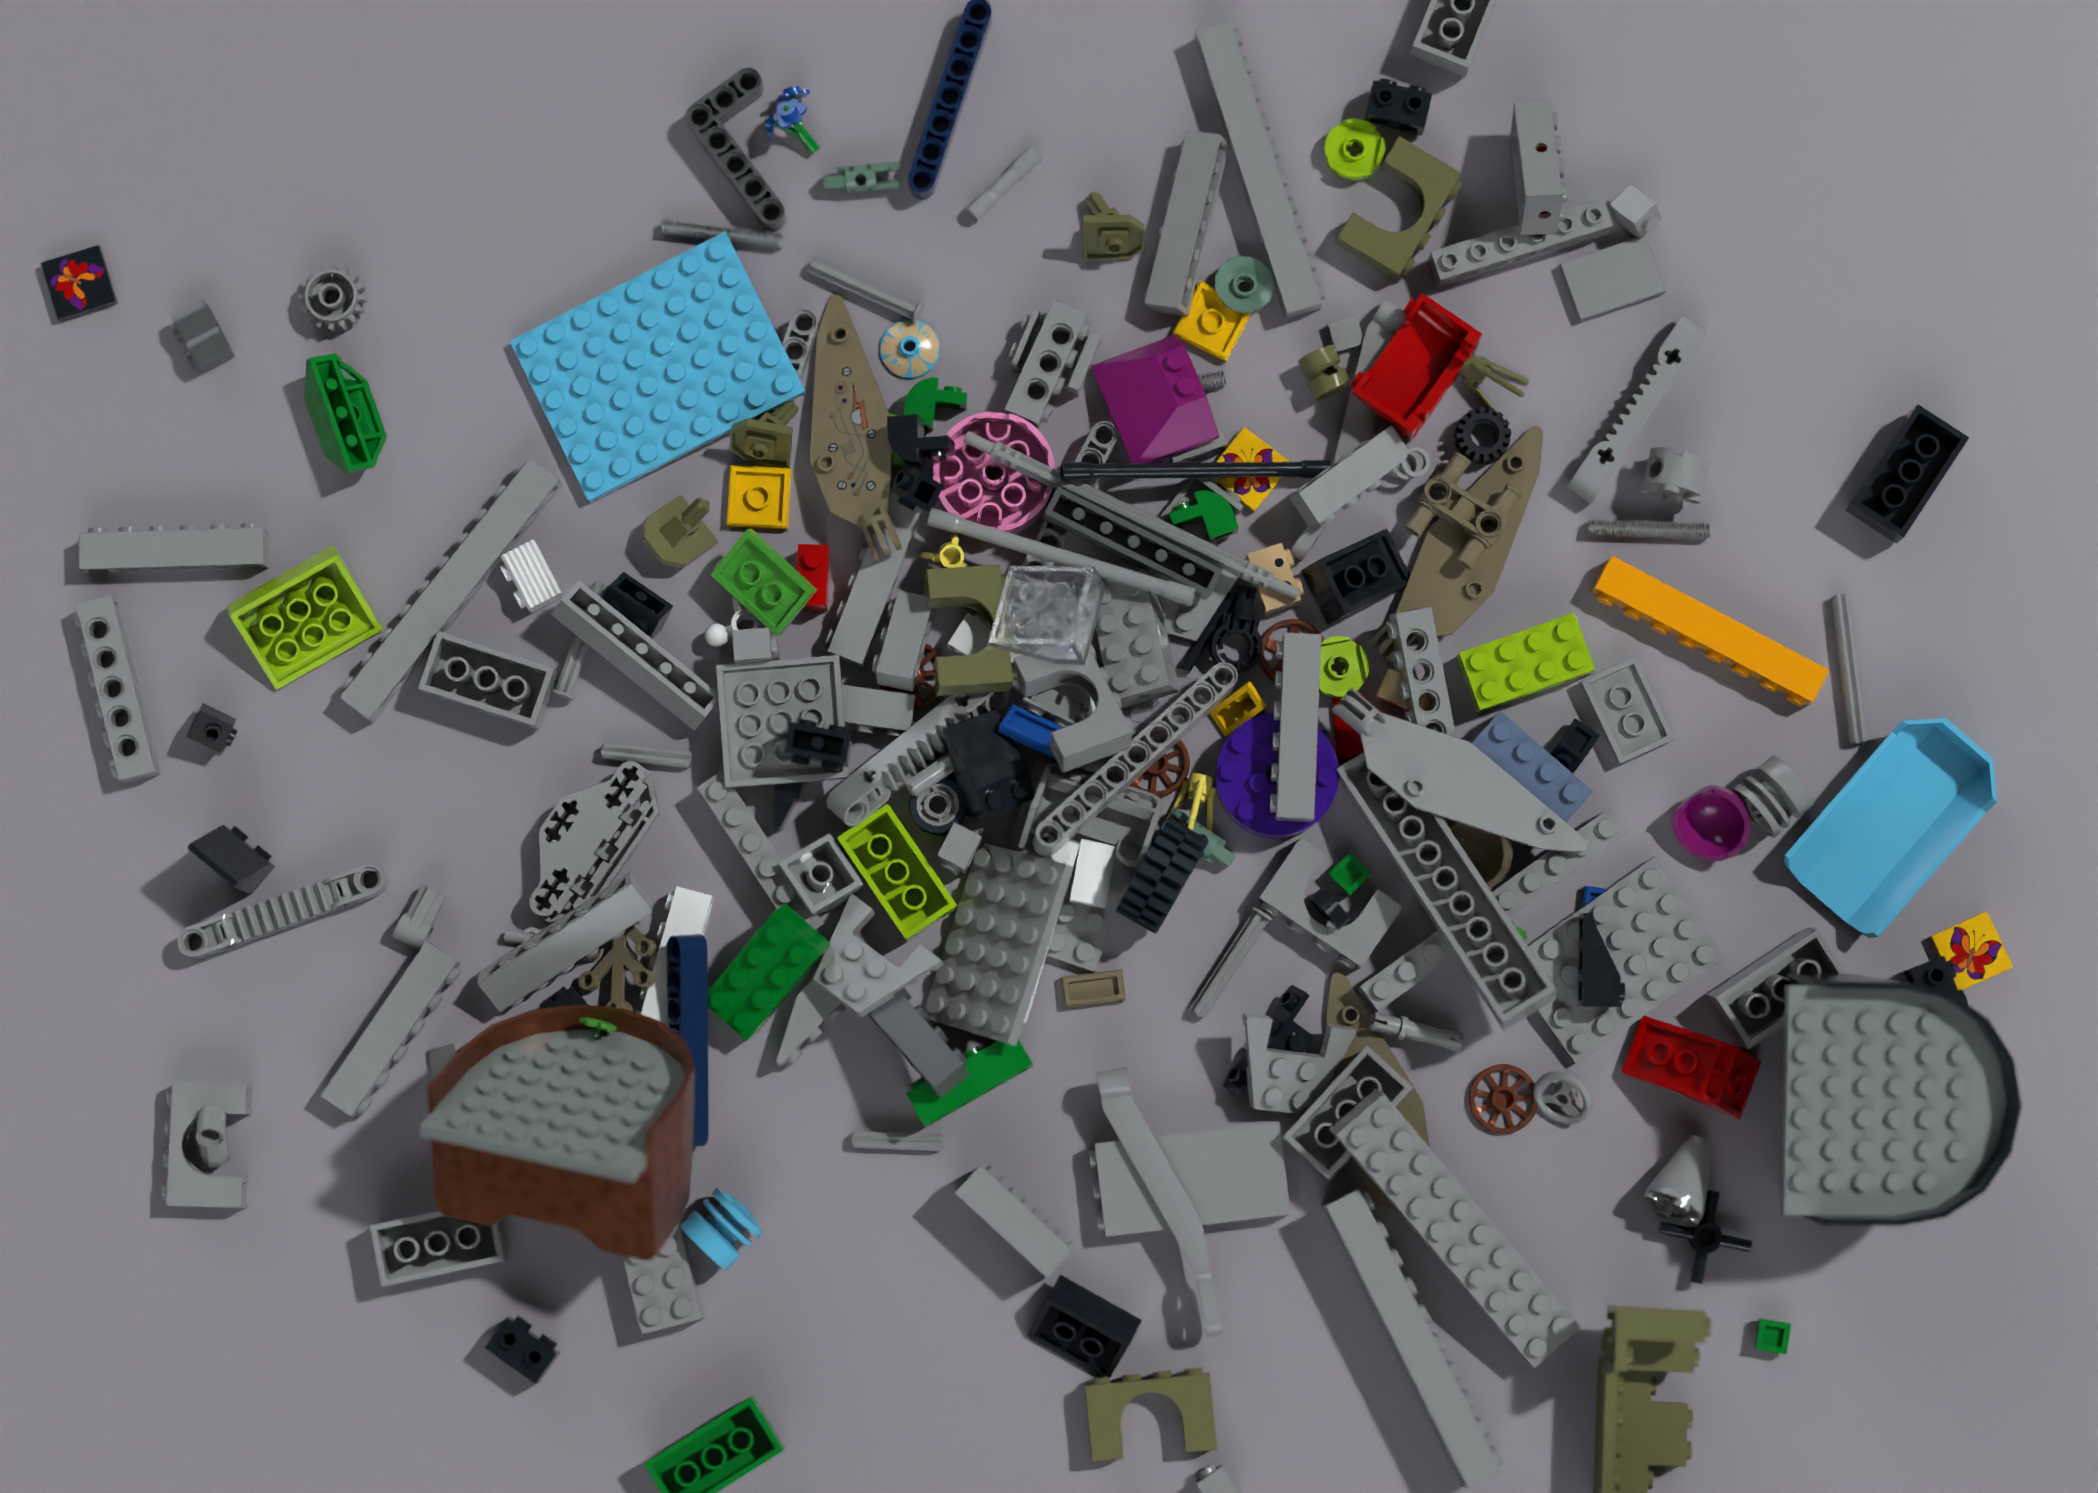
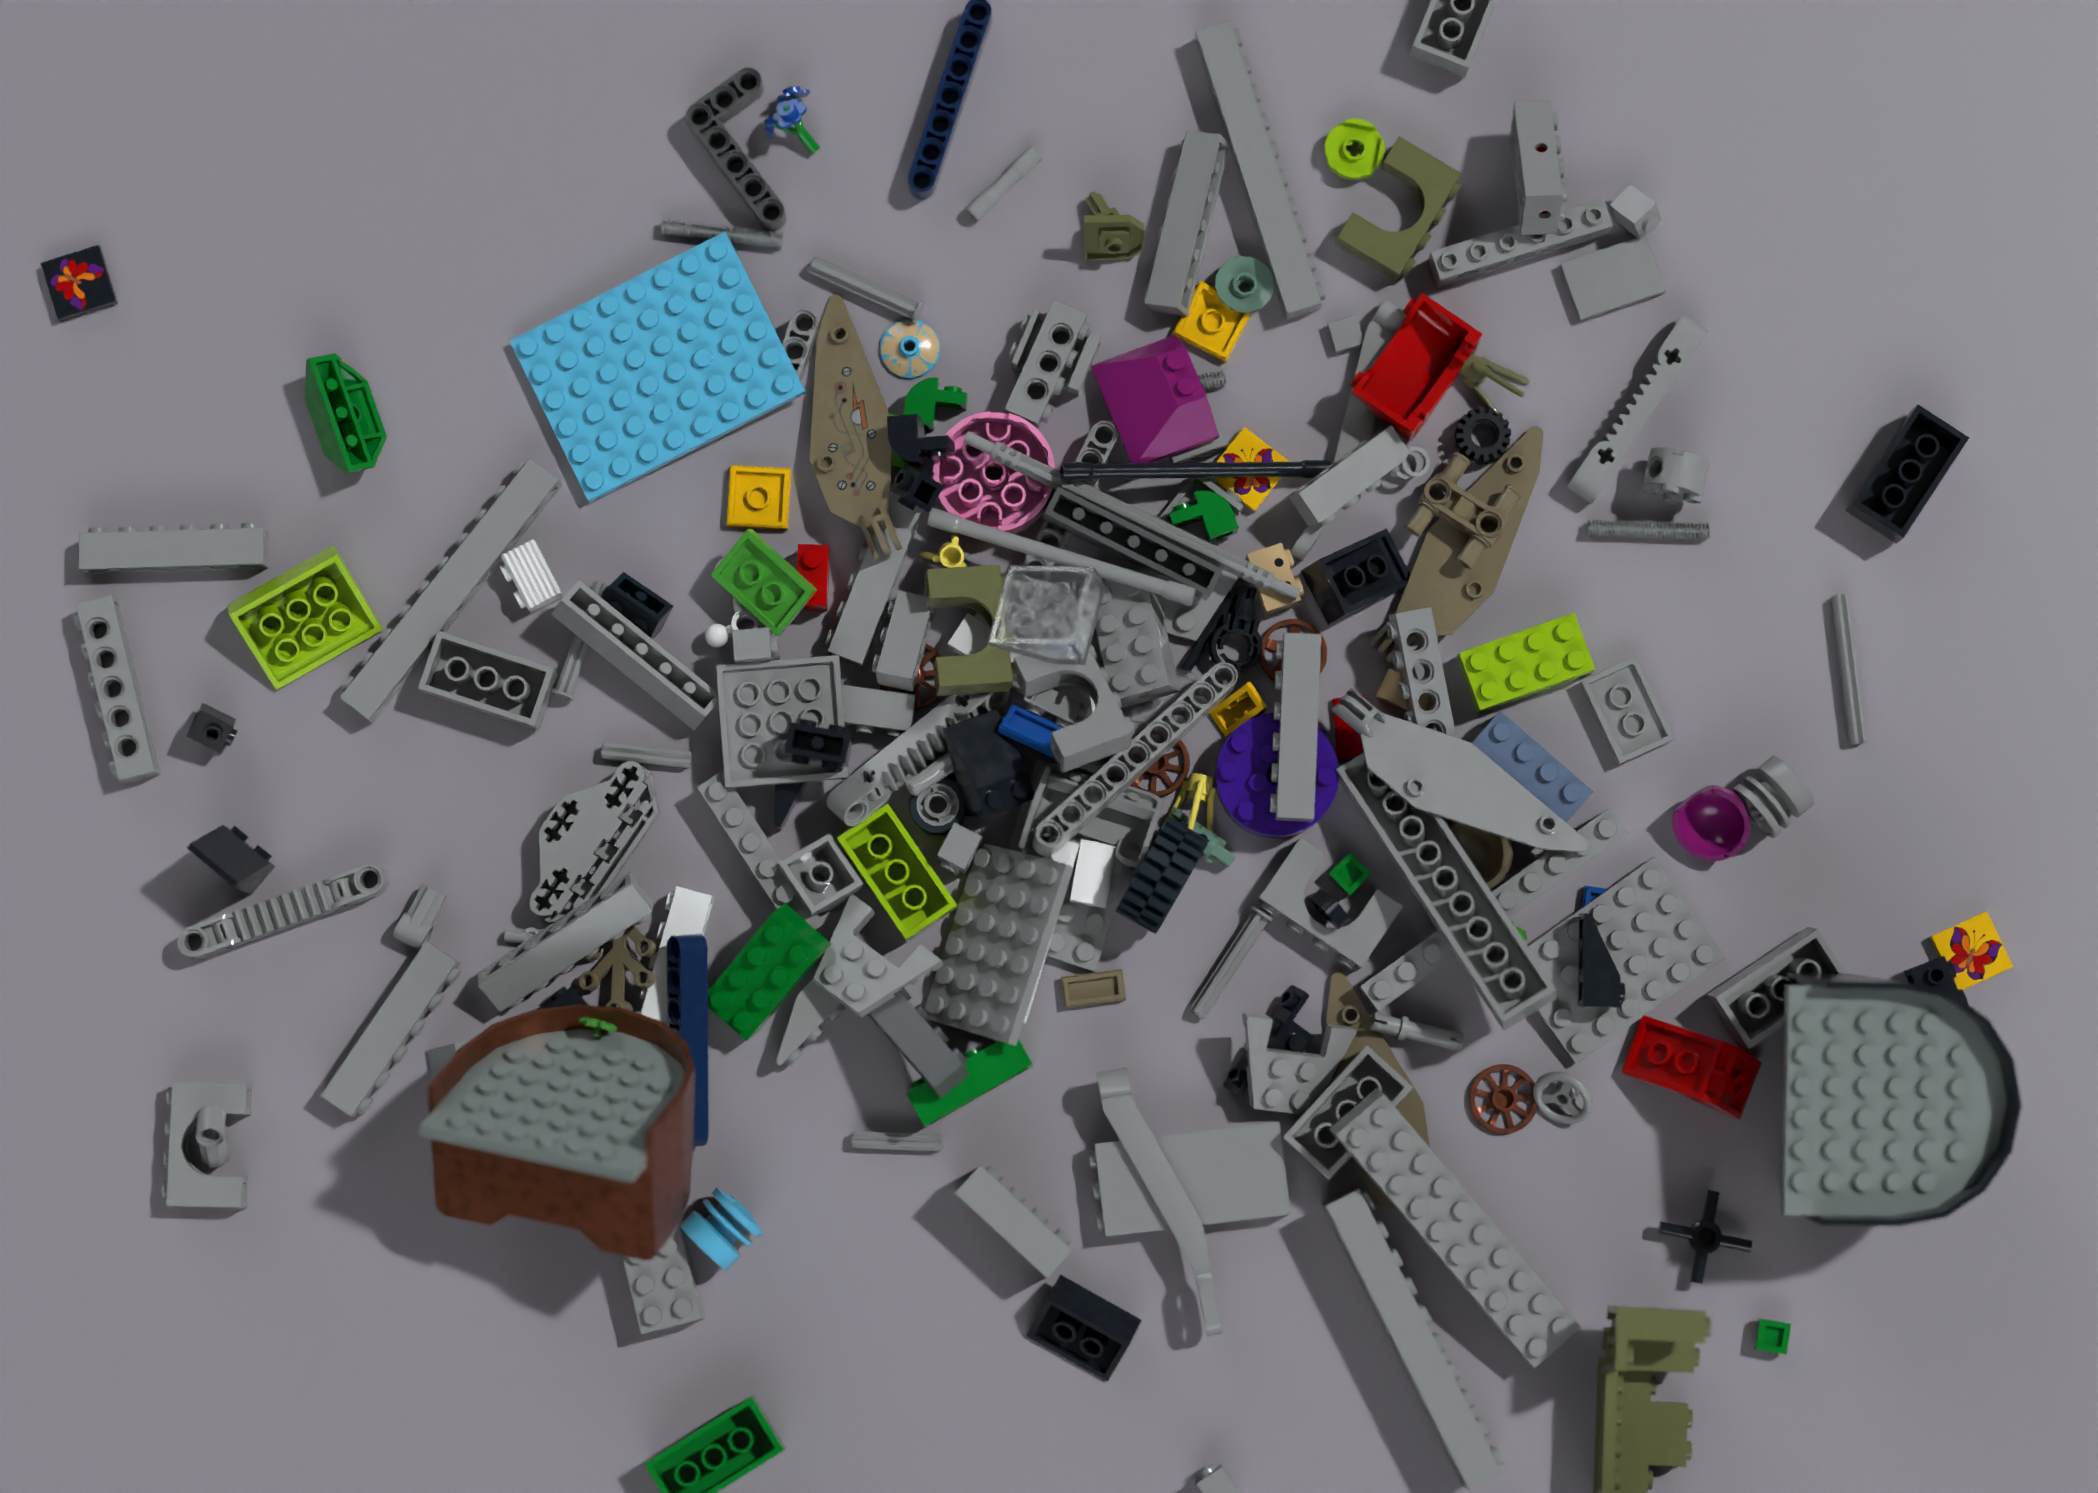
(202, 336): dark grey brick -> none
(326, 283): light grey gear -> none
(434, 1246): light grey brick -> none
(521, 1353): black brick -> none
(677, 532): olive piece -> none
(766, 439): olive piece -> none
(847, 181): sand green hinge -> none
(1189, 1392): olive arch -> none
(1317, 364): olive wheel -> none
(1355, 669): lime plate -> none
(1398, 106): black brick -> none
(1574, 745): black bracket -> none
(1683, 1183): light grey cone -> none
(1709, 631): light orange brick -> none
(1894, 823): medium azure piece -> none

